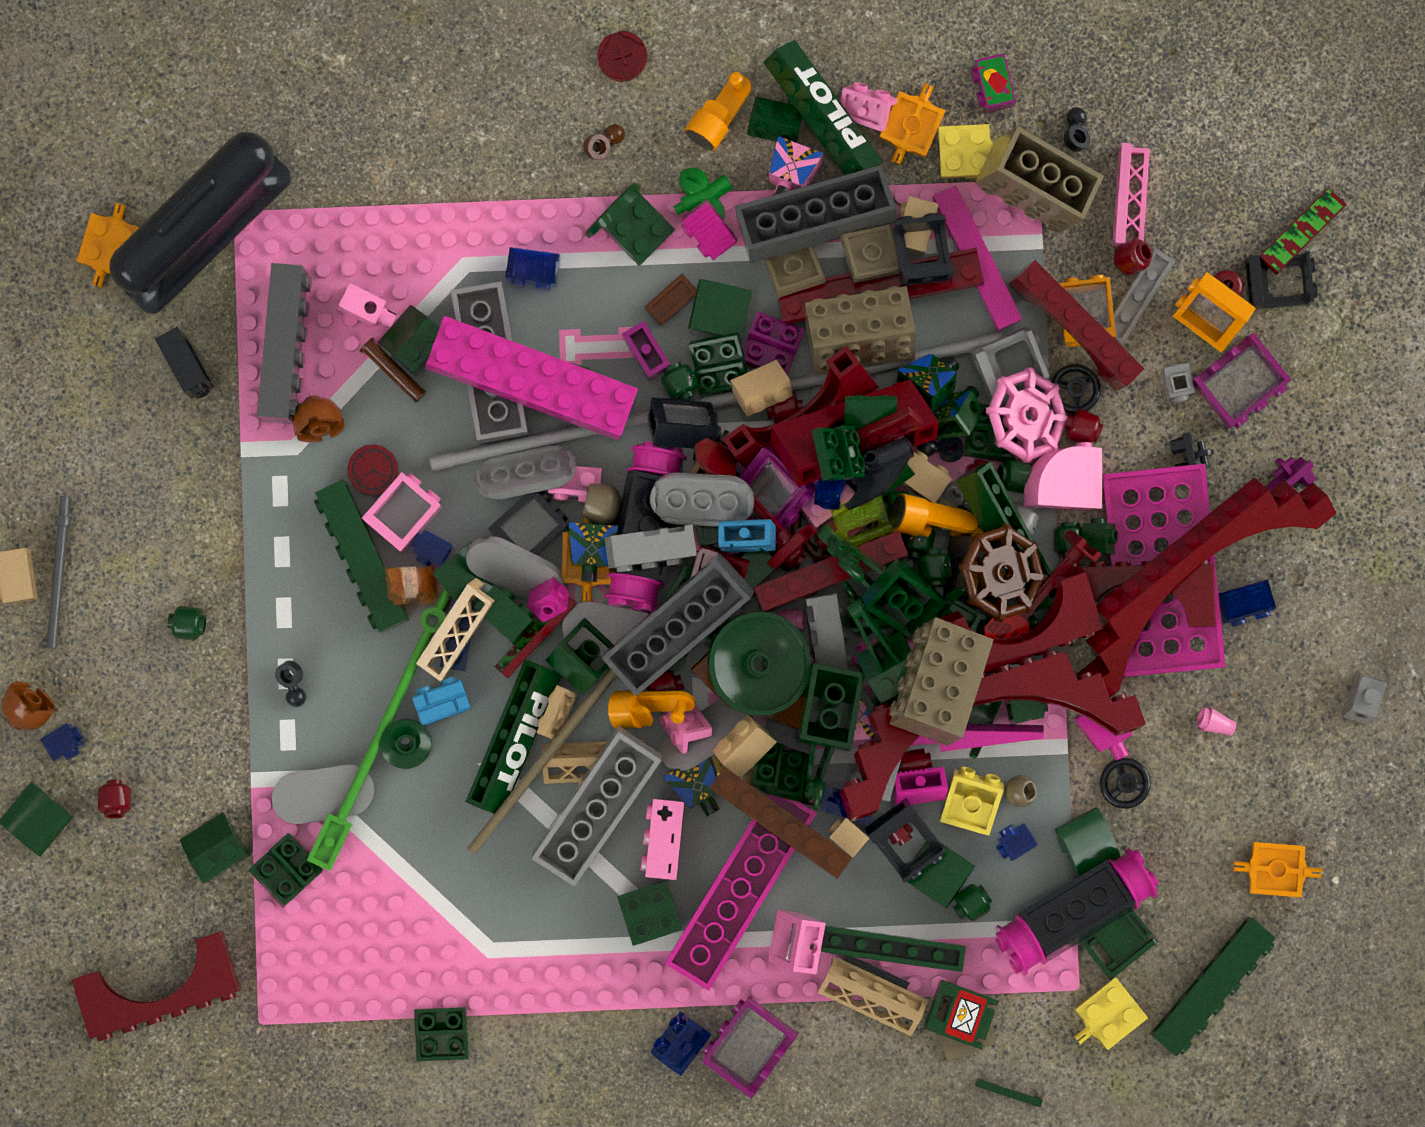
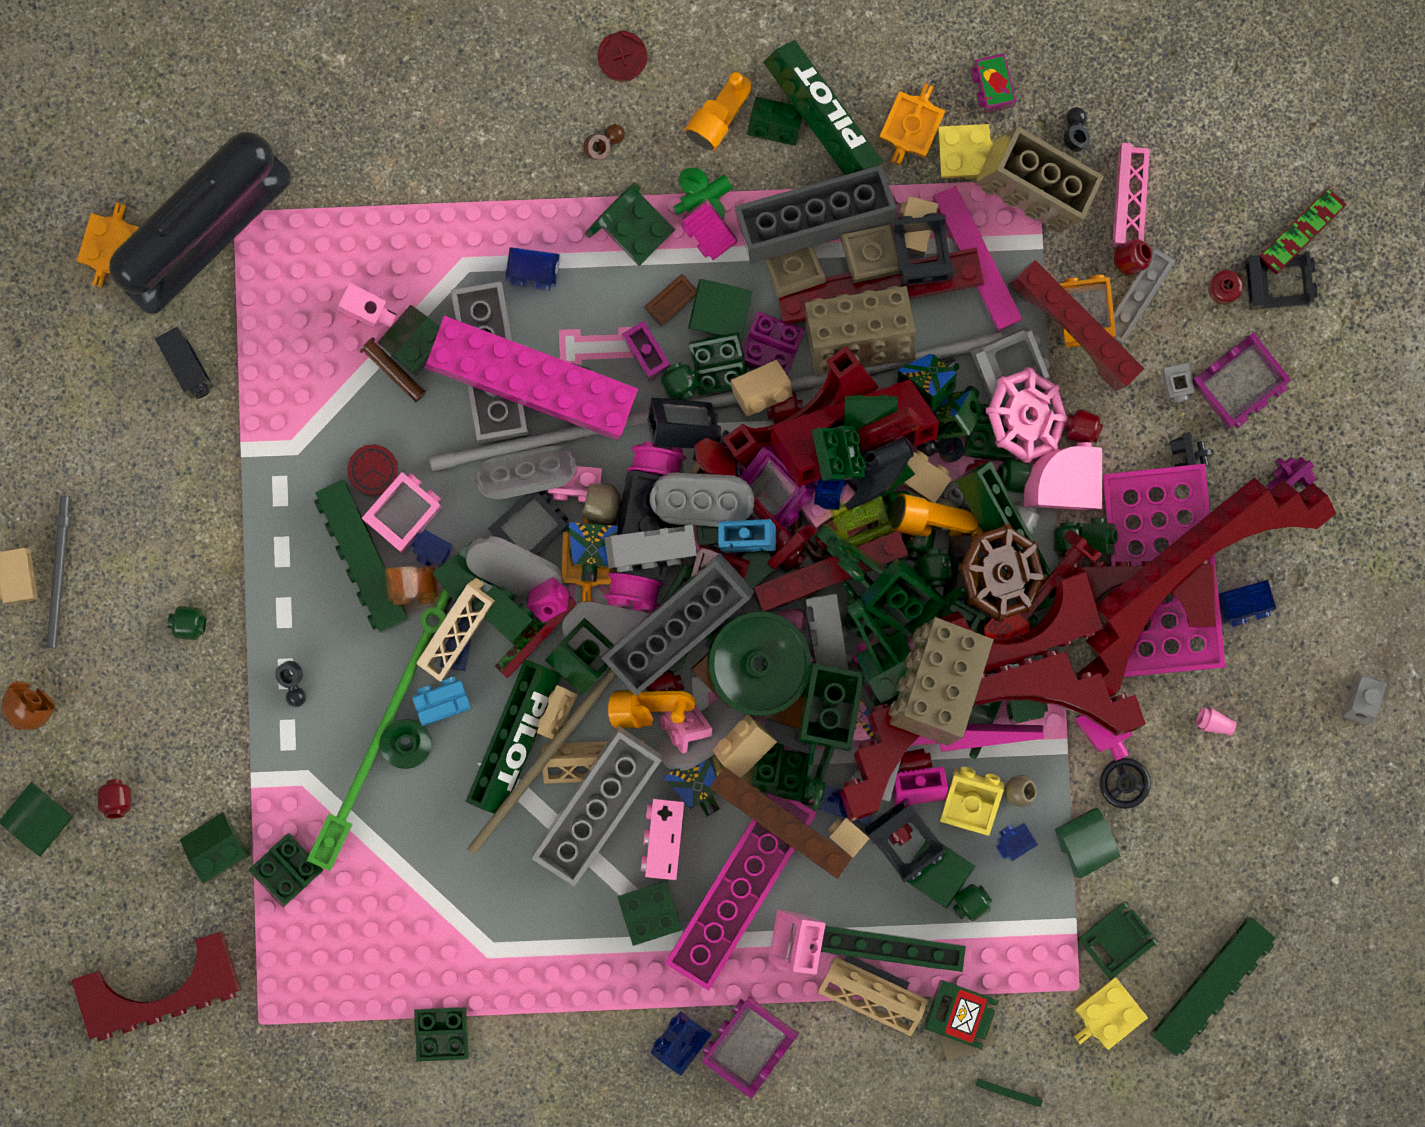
(63, 742): clear blue brick -> none
(283, 343): dark grey brick -> none
(316, 419): dark orange cylinder -> none
(317, 792): light grey tile -> none
(793, 165): torso -> none
(867, 106): bright pink bracket -> none
(1076, 911): black brick -> none
(1083, 384): black piece -> none
(1211, 309): light orange window -> none
(1277, 869): light orange plate -> none

